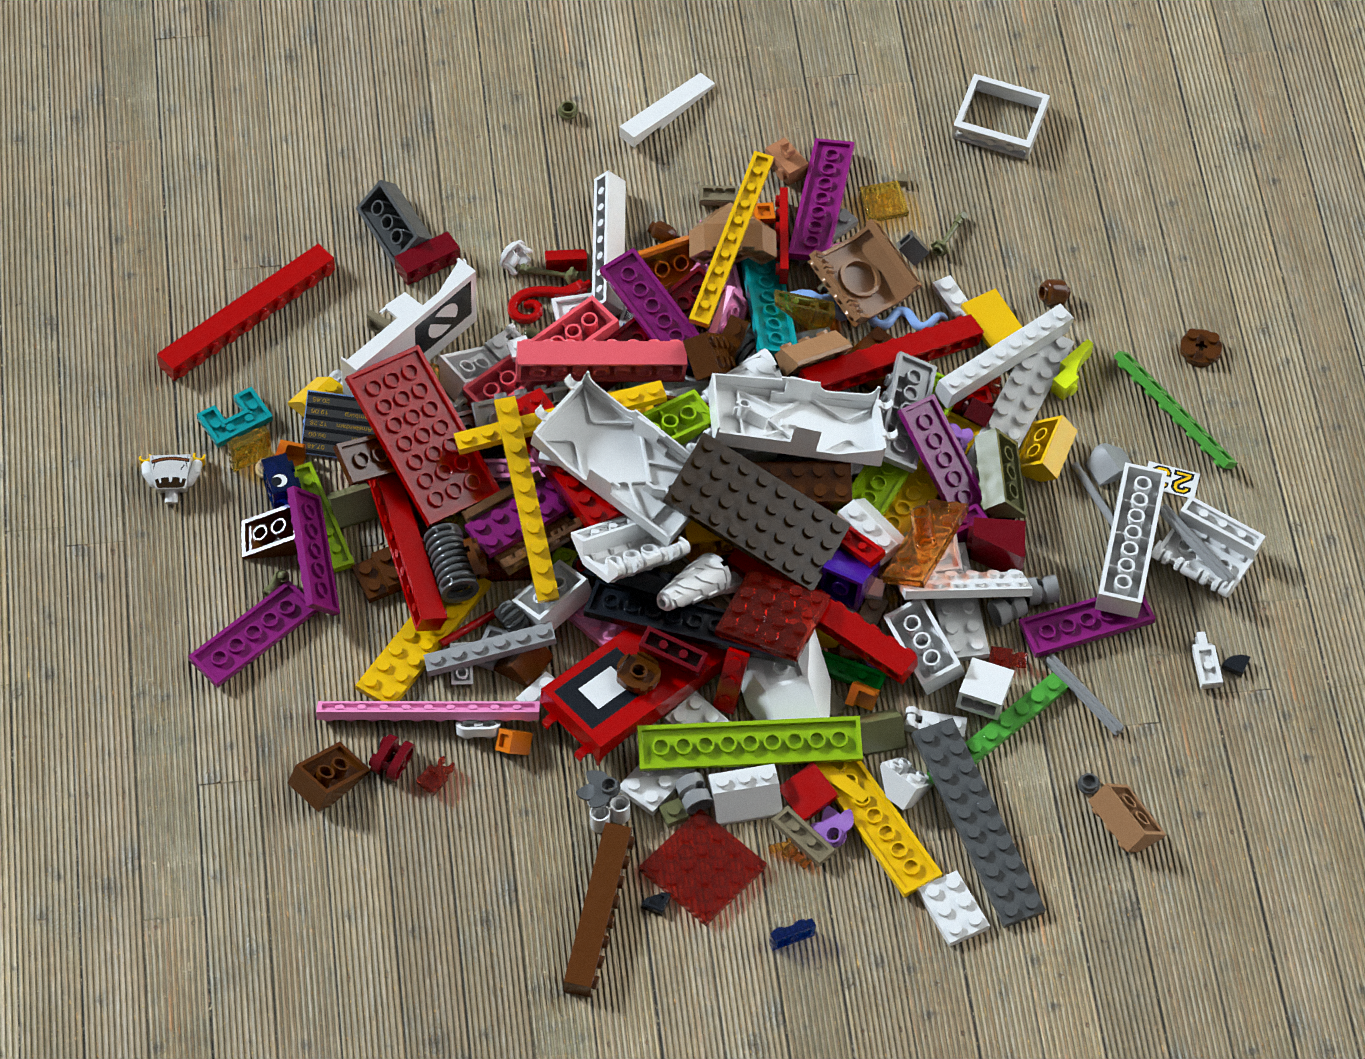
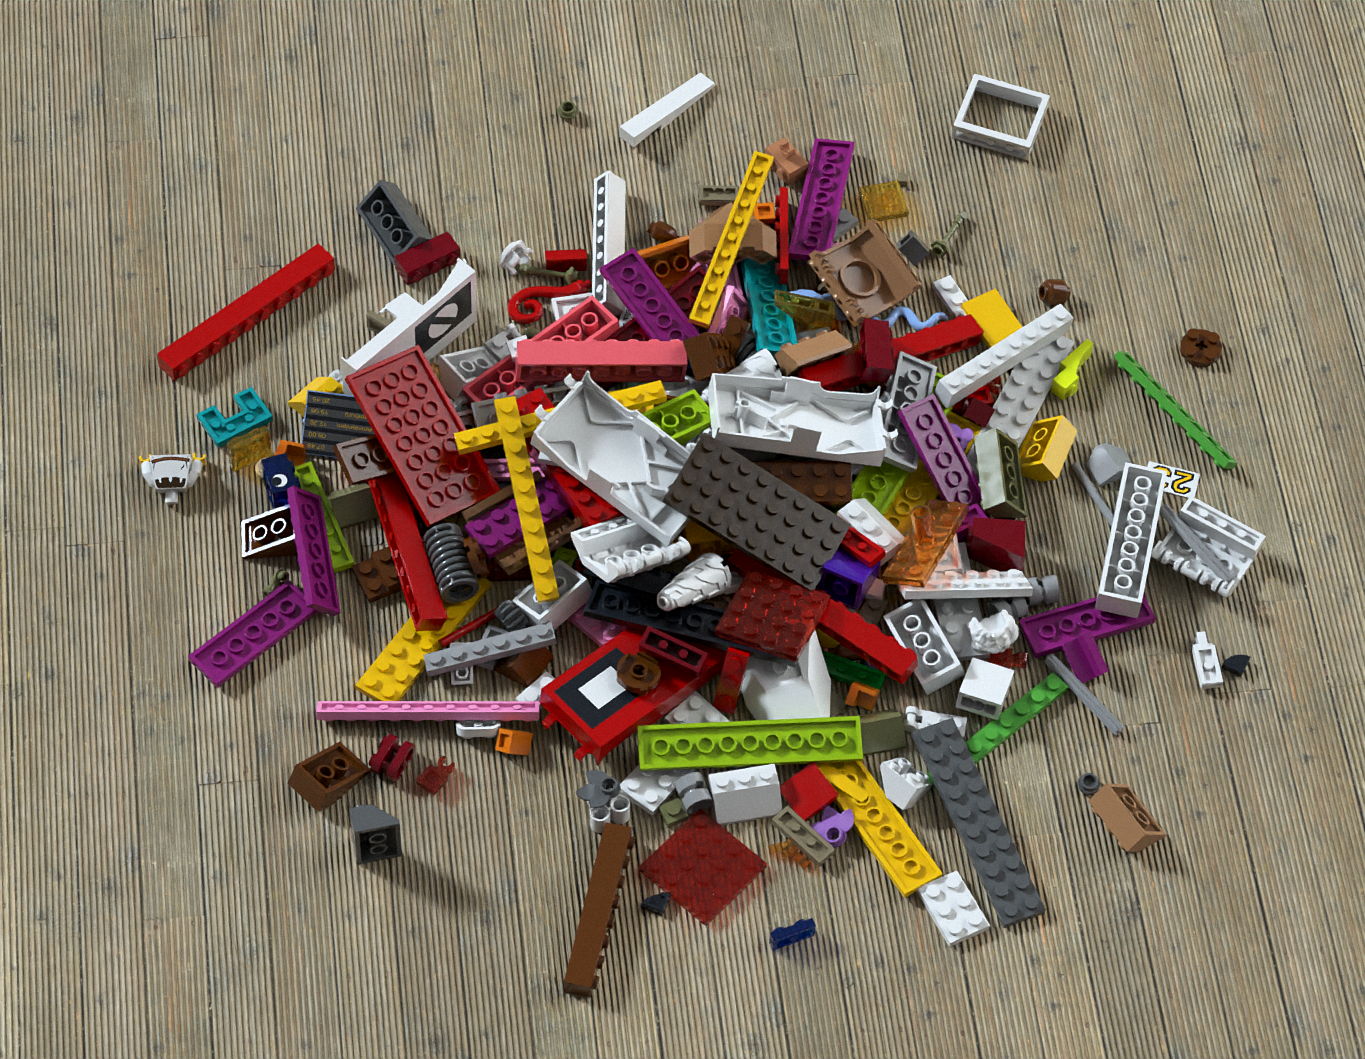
(374, 834): none -> dark grey slope
(876, 350): none -> dark red brick
(994, 633): none -> white hair
(1085, 657): none -> magenta panel

